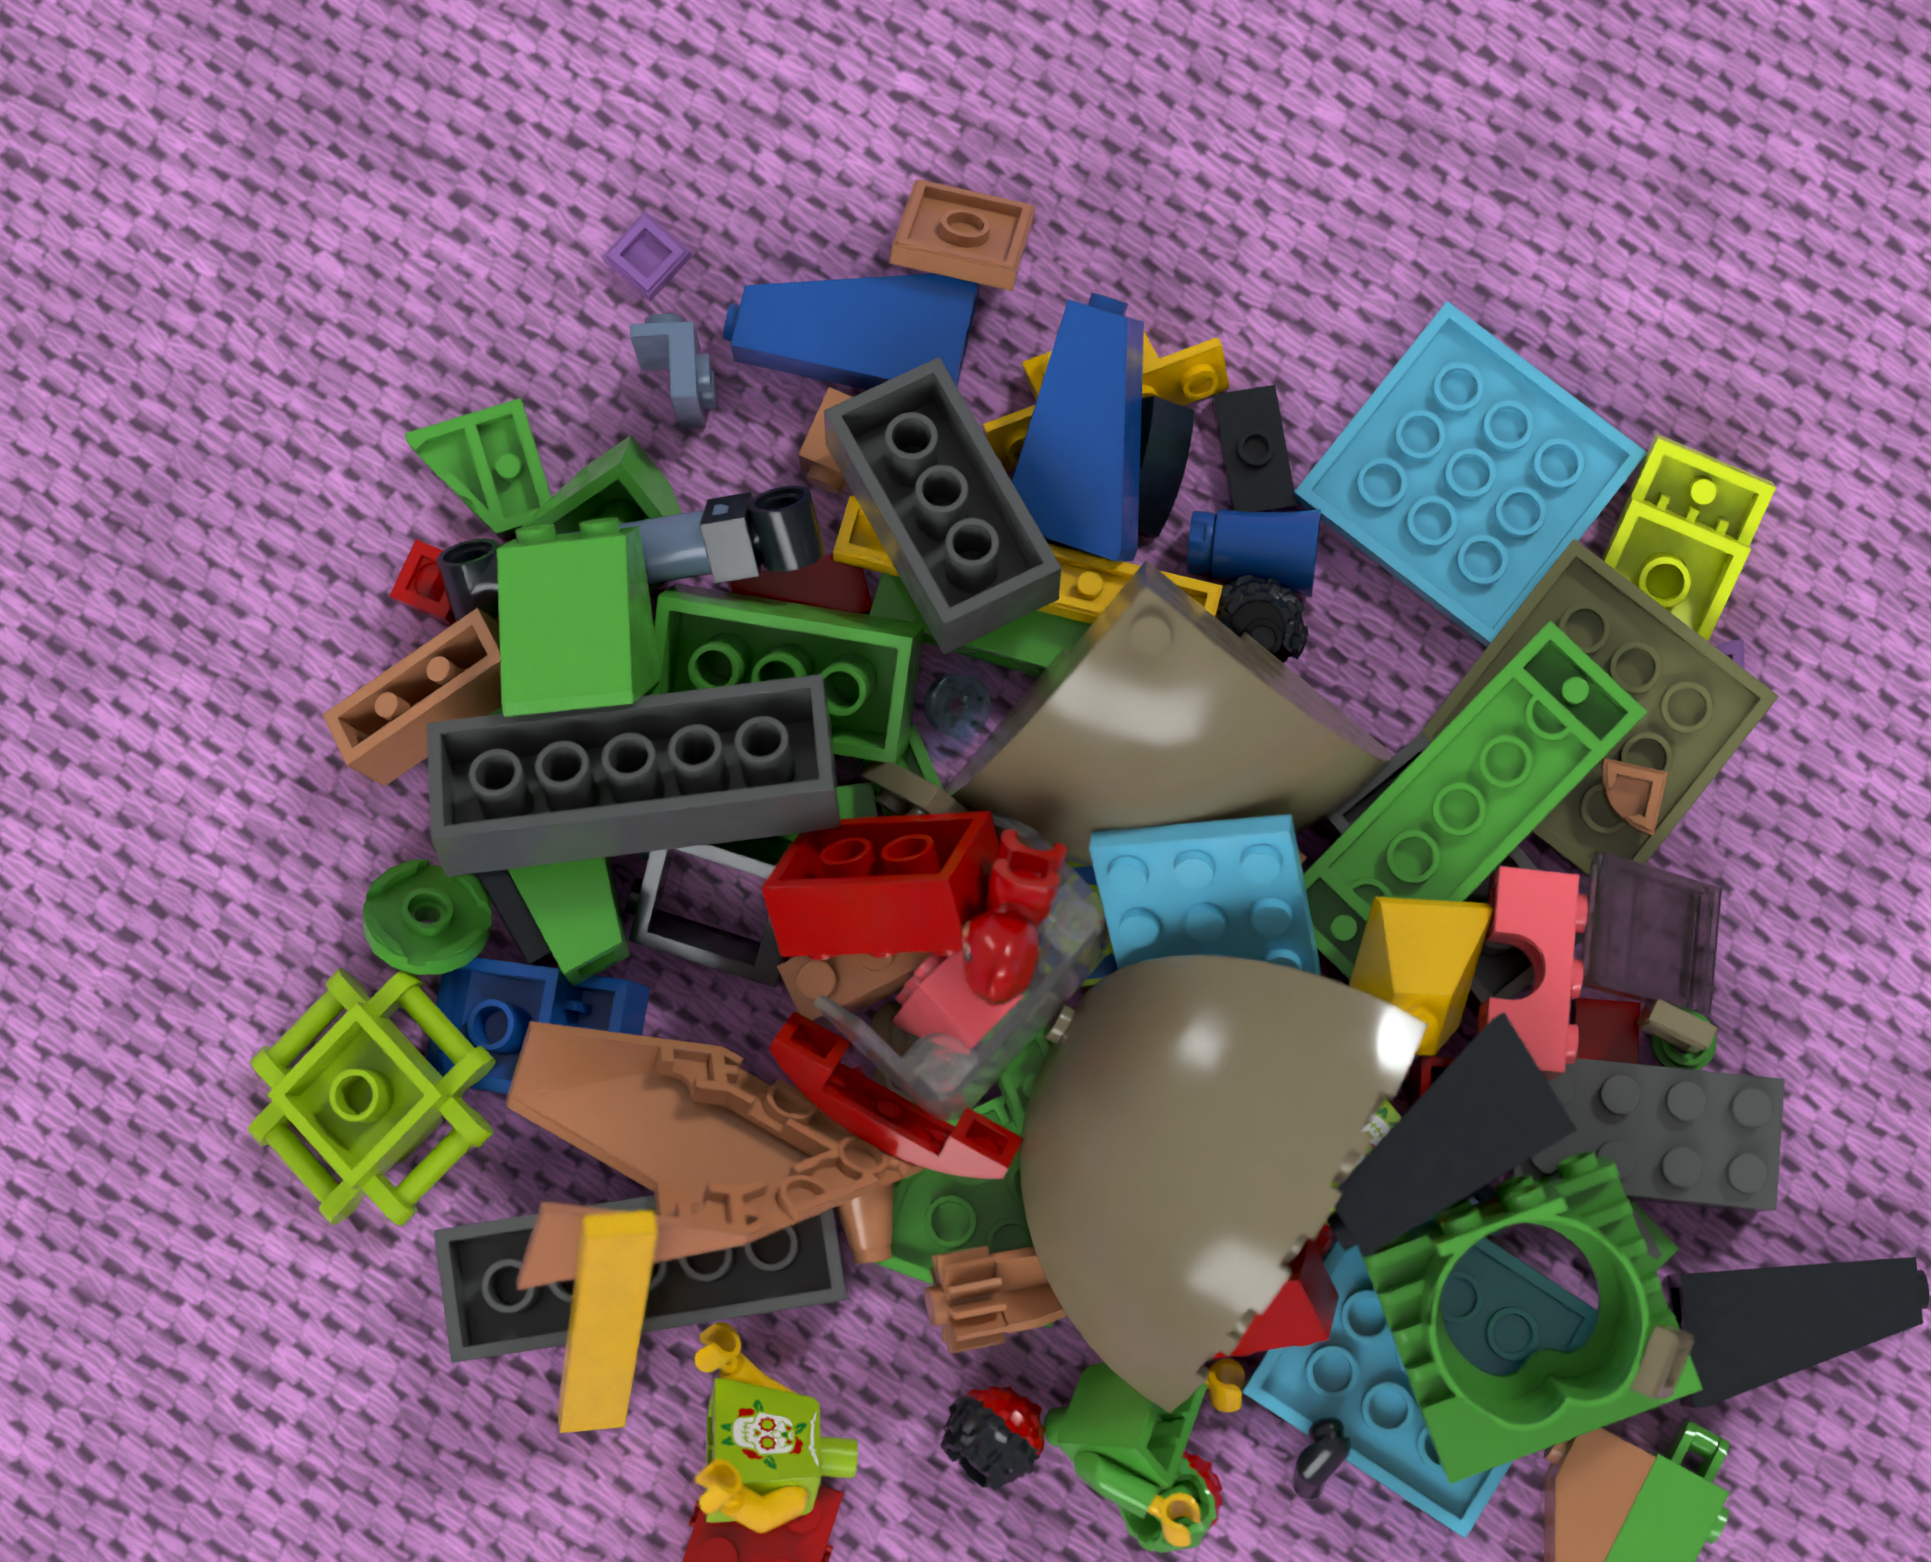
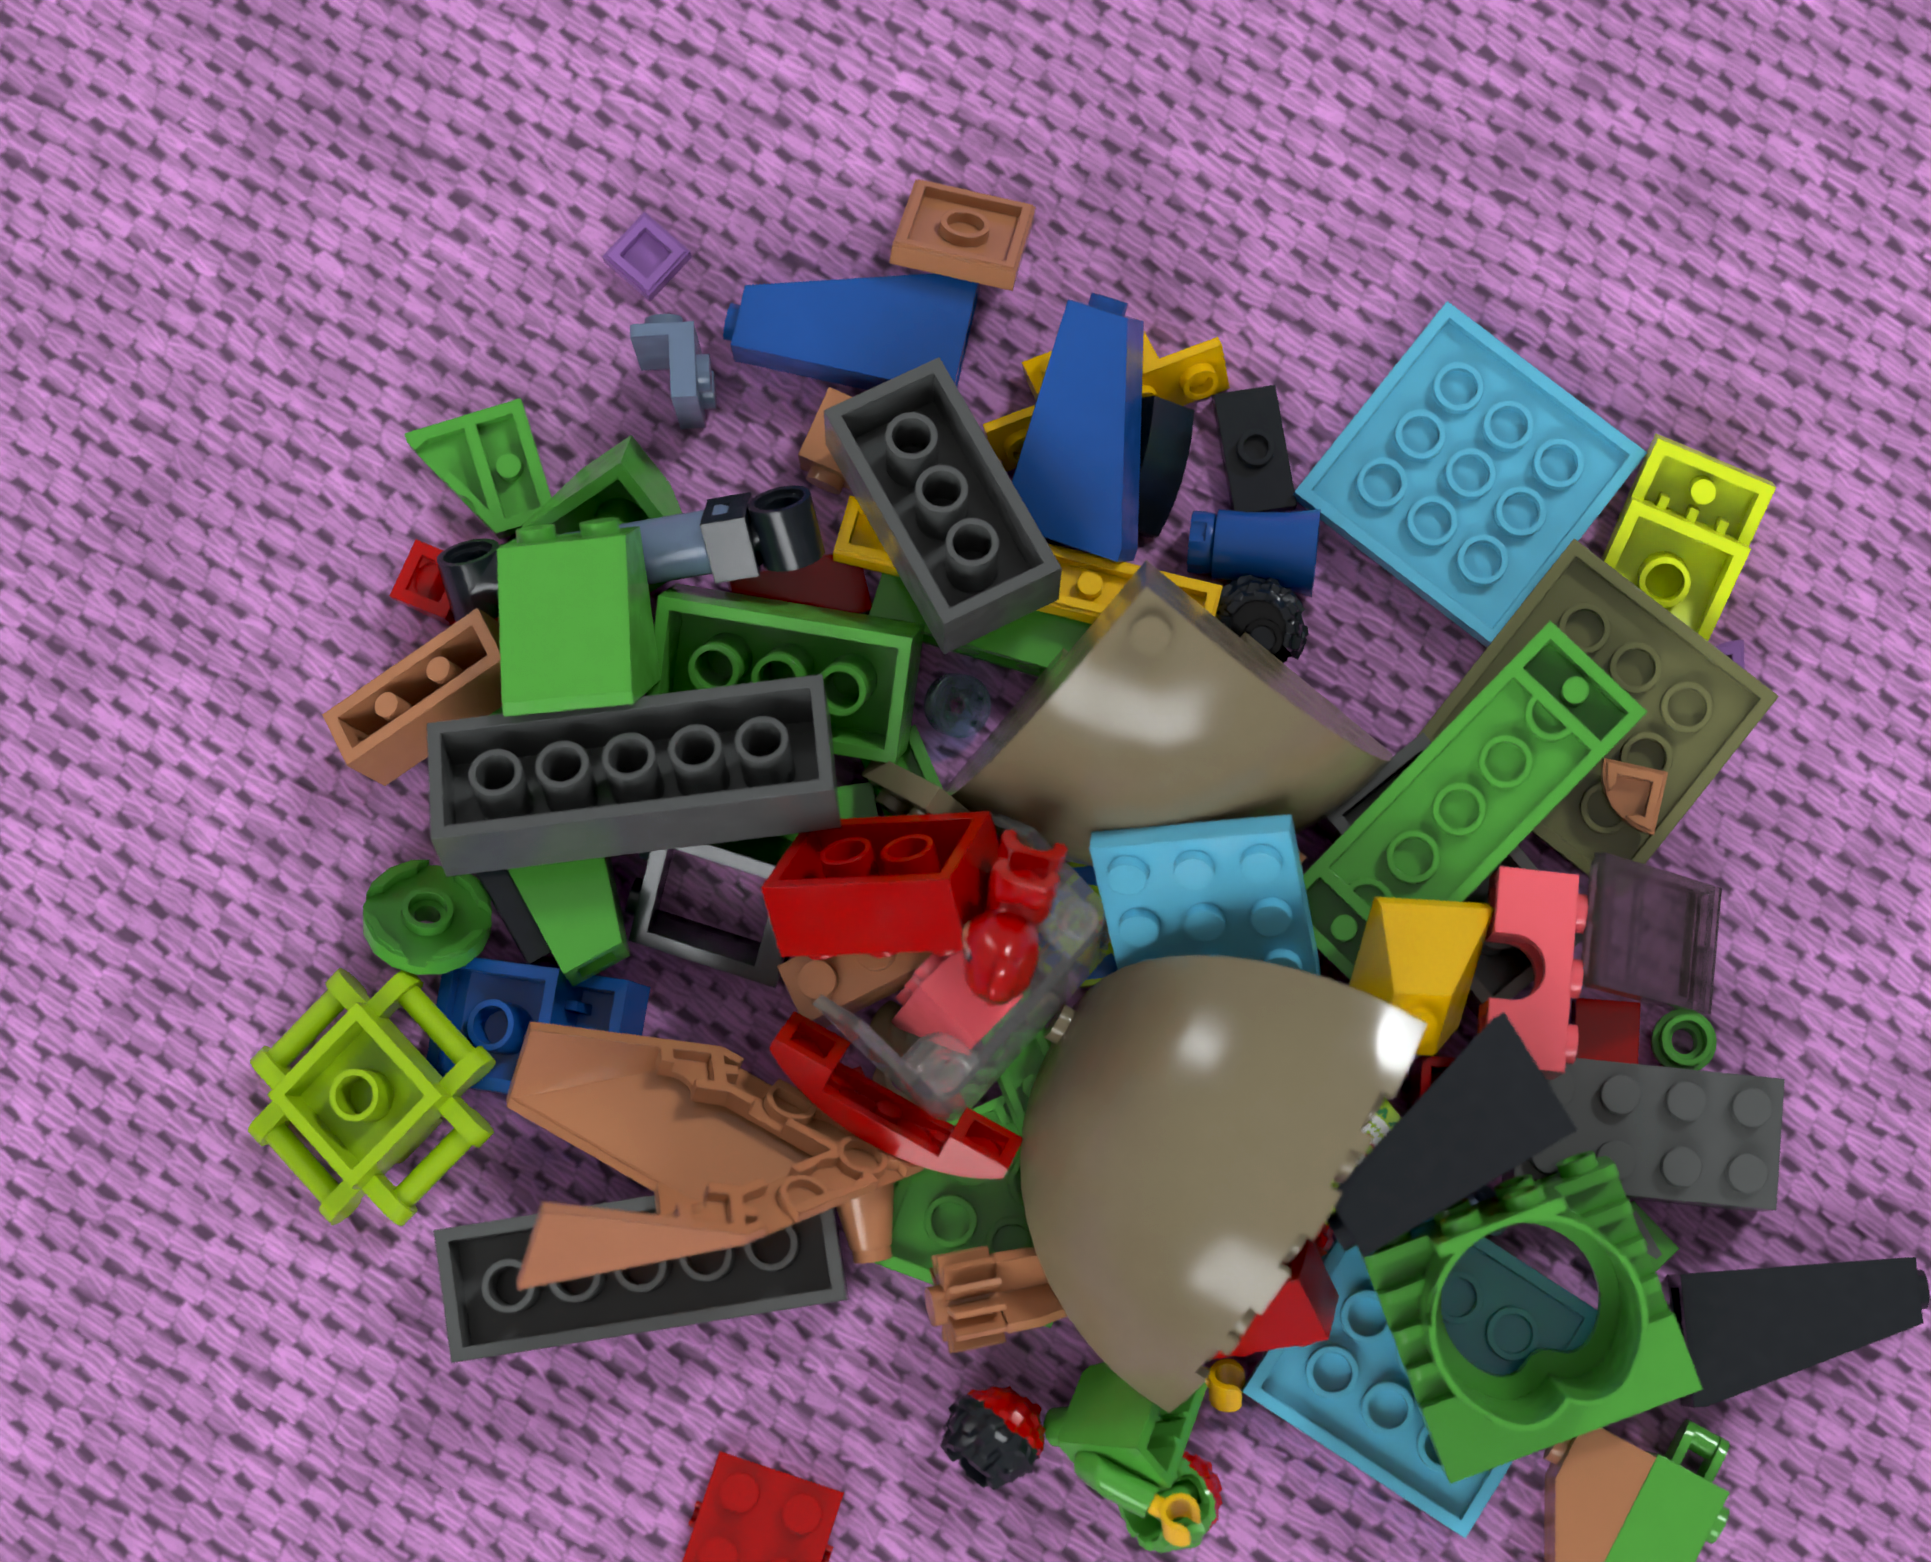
(606, 1319): yellow tile -> none
(761, 1442): torso -> none
(1321, 1458): black arm -> none
(1663, 1362): dark tan tile -> none
(1676, 1026): dark tan tile -> none

